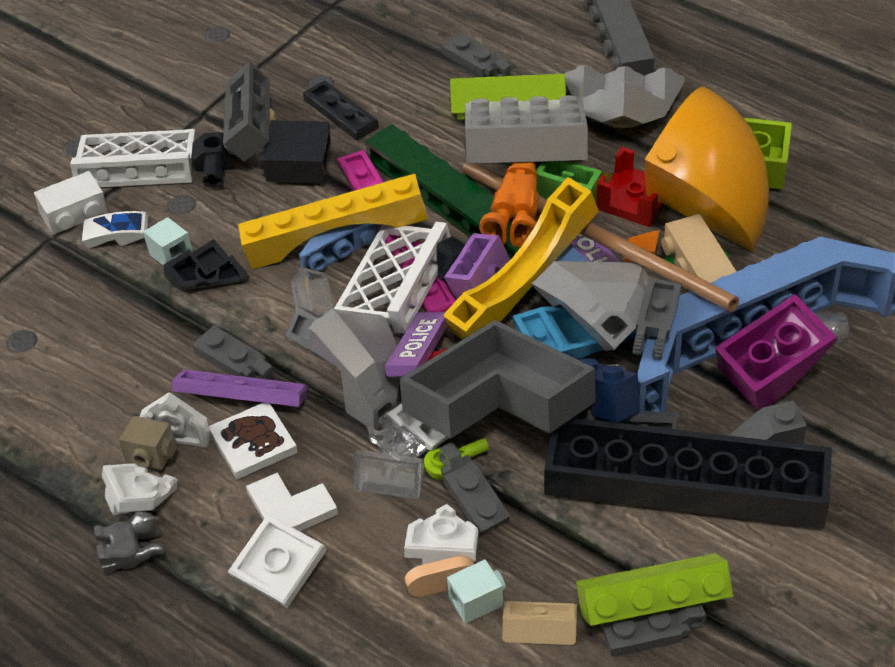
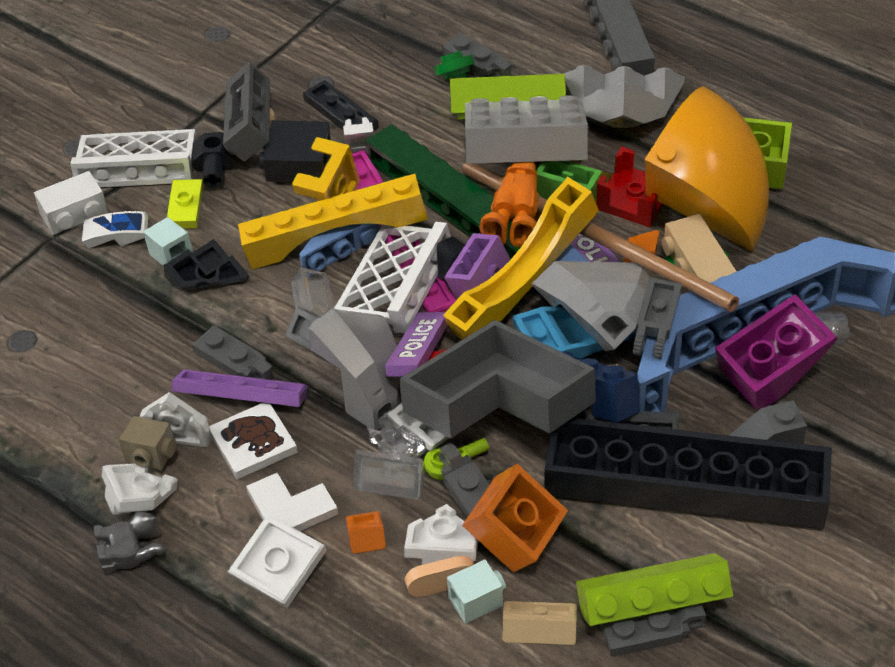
(185, 202): none -> neon yellow plate
(338, 175): none -> yellow panel
(357, 134): none -> white tile
(366, 532): none -> orange slope
(454, 65): none -> green plate
(515, 518): none -> orange brick

